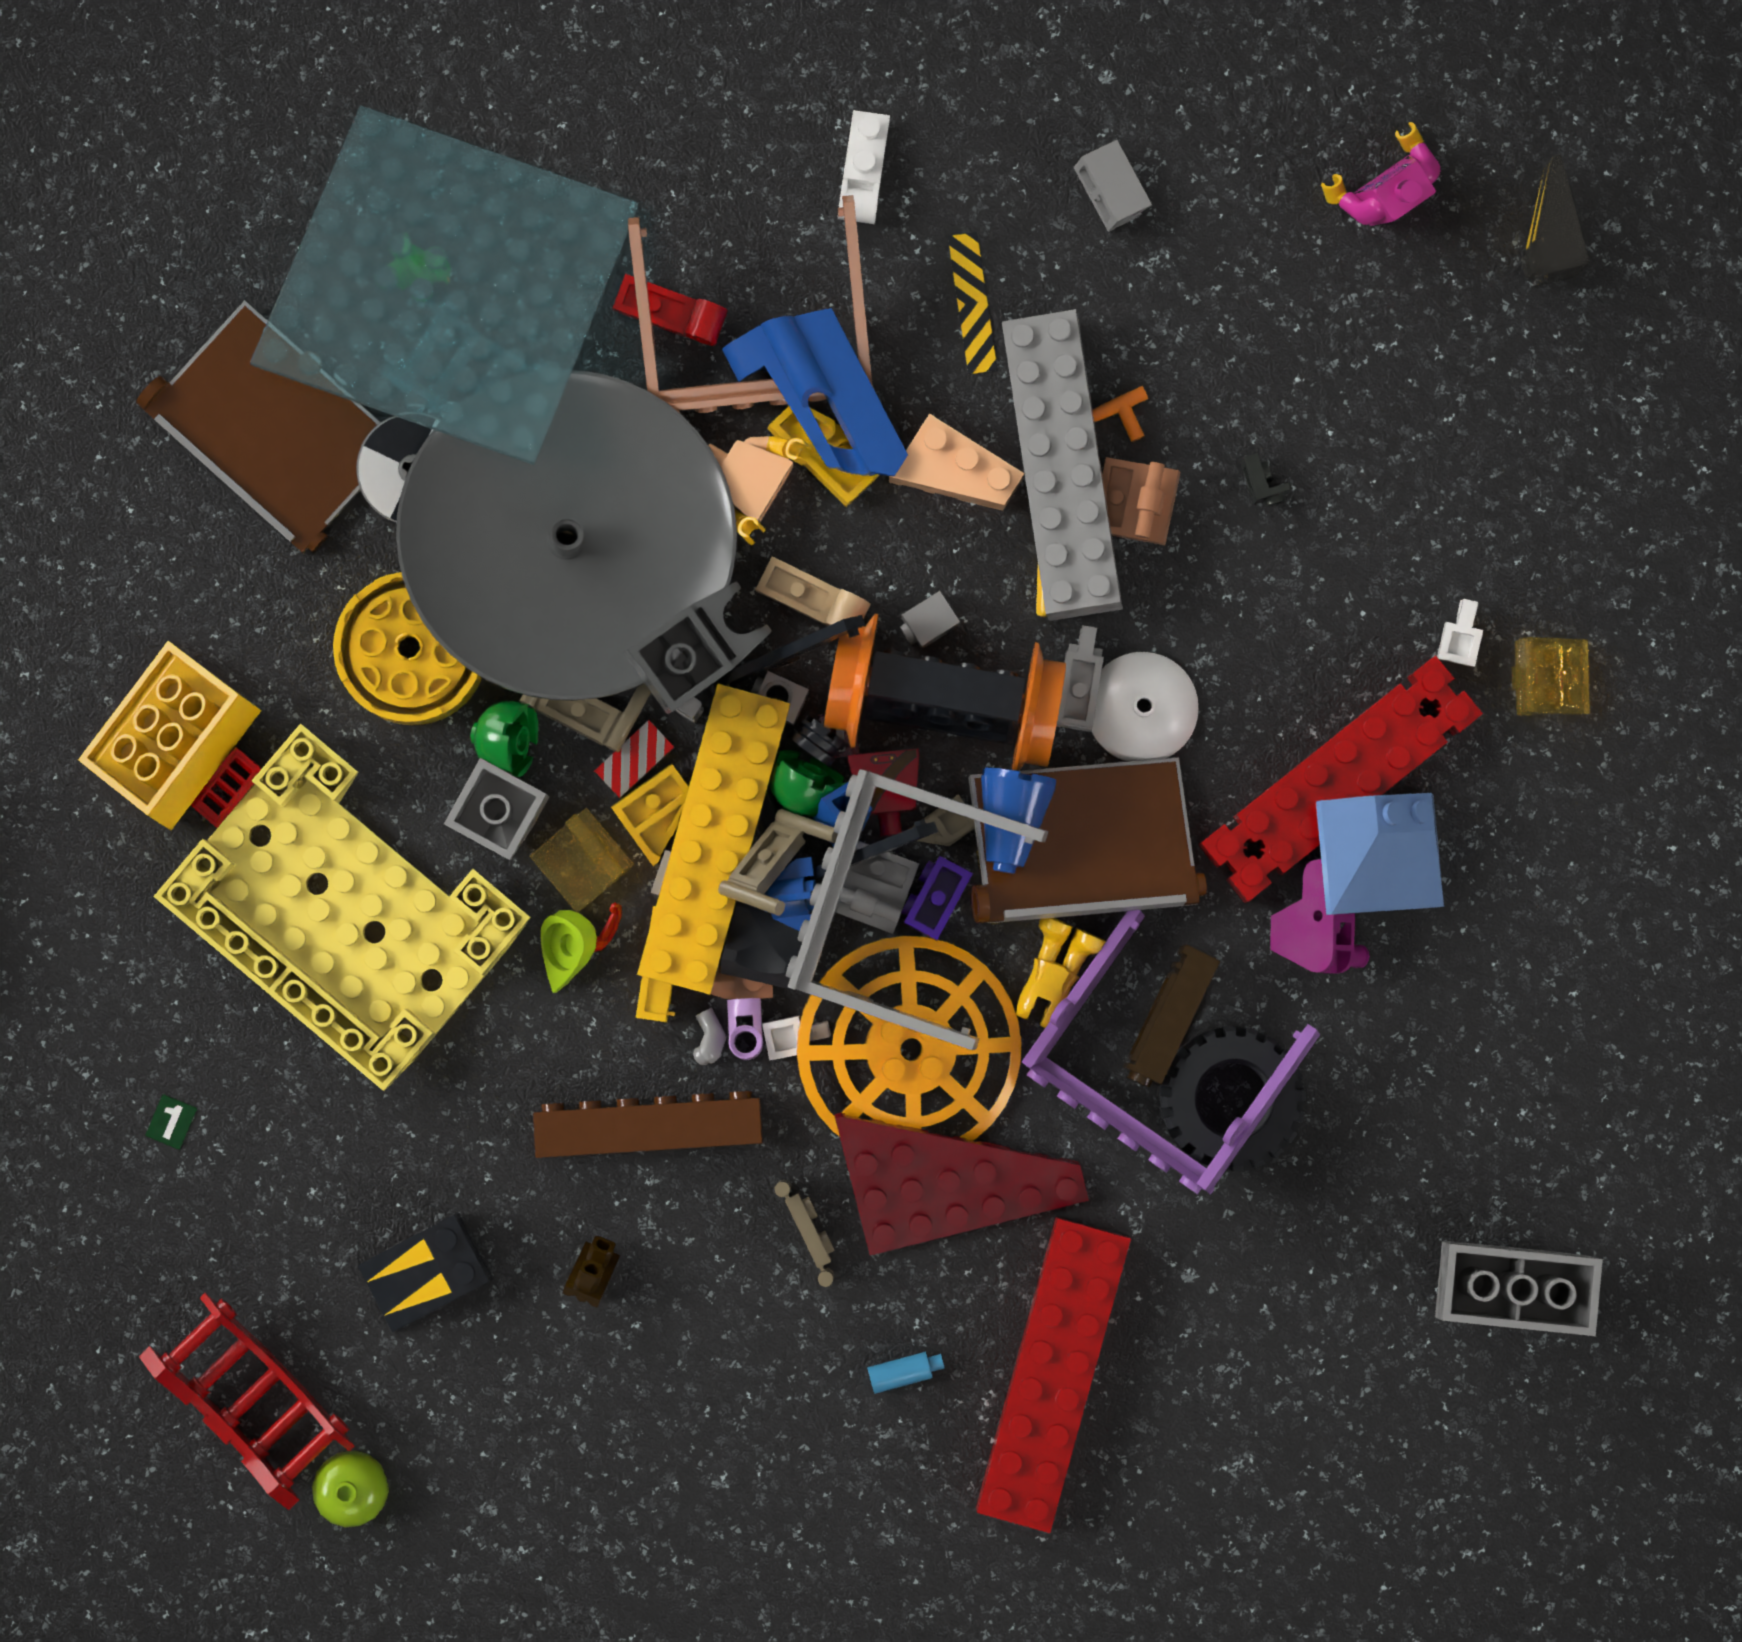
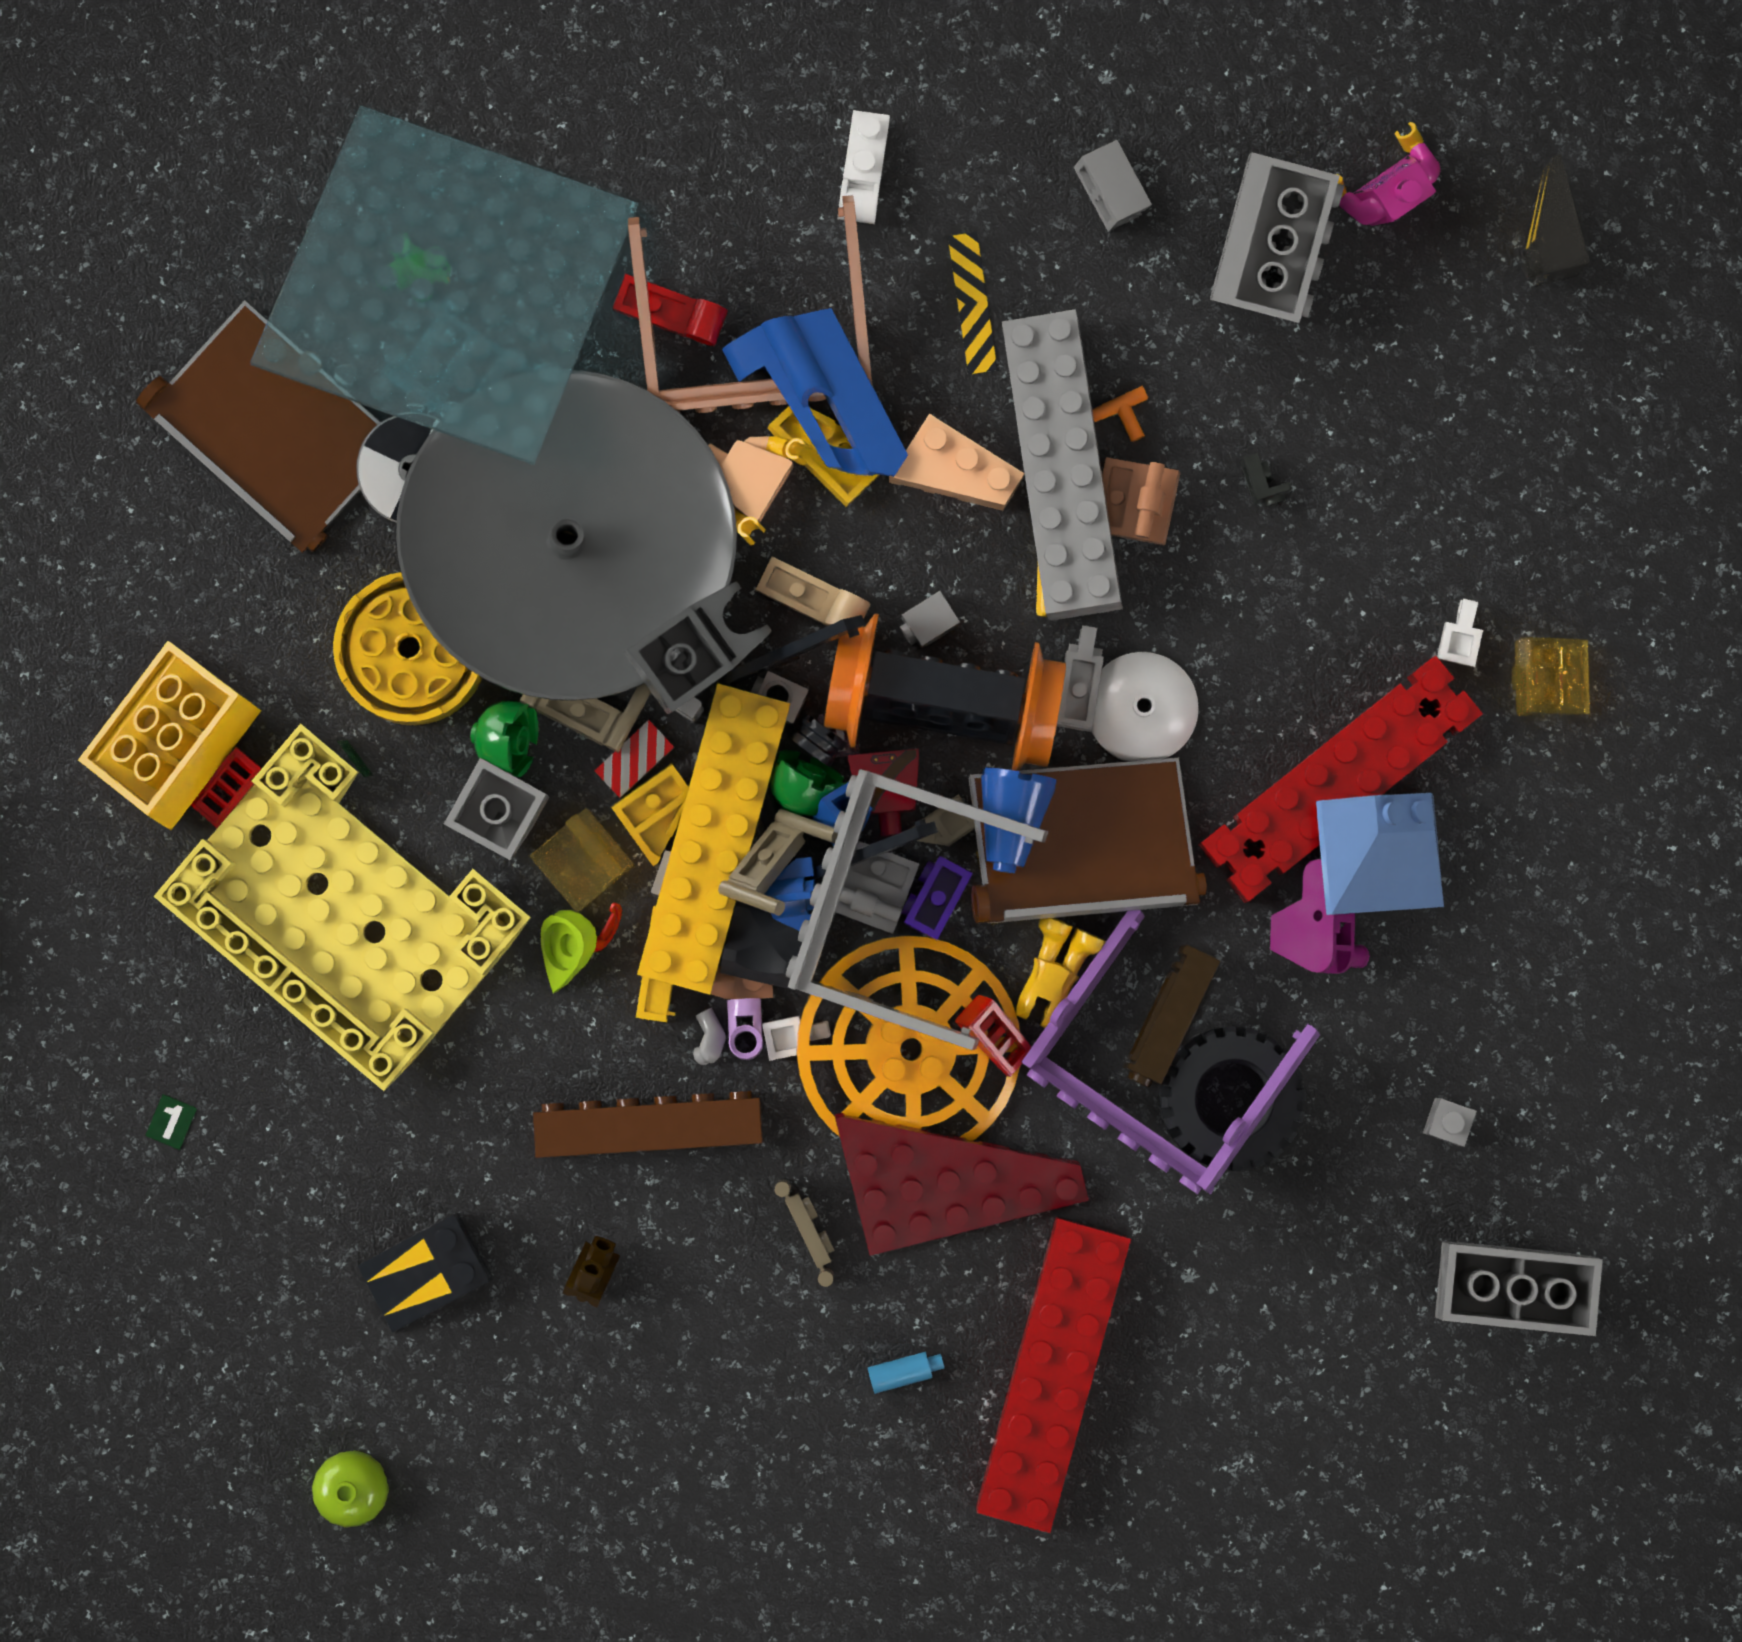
(224, 1422): red fence -> none
(355, 758): none -> dark green sticker
(979, 1017): none -> red slope
(1259, 217): none -> light grey brick
(1449, 1122): none -> light grey brick

